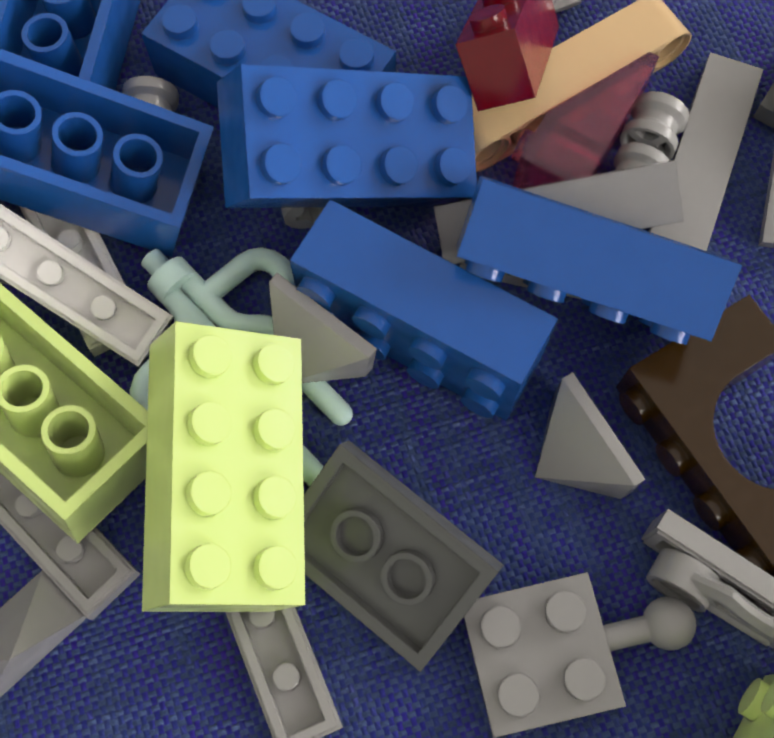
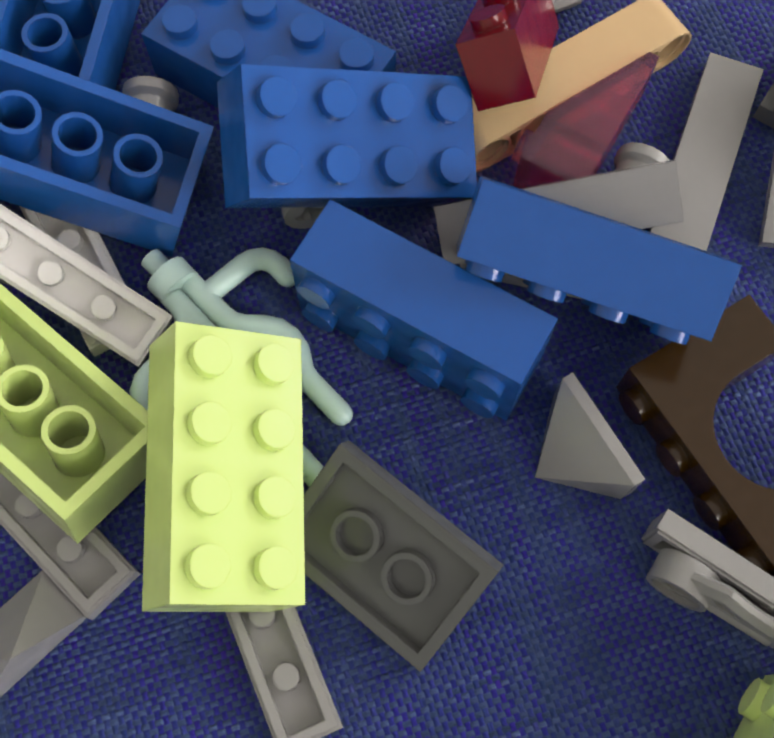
(327, 344): light grey slope -> none
(550, 656): light grey plate -> none
(656, 122): light grey wheel -> none

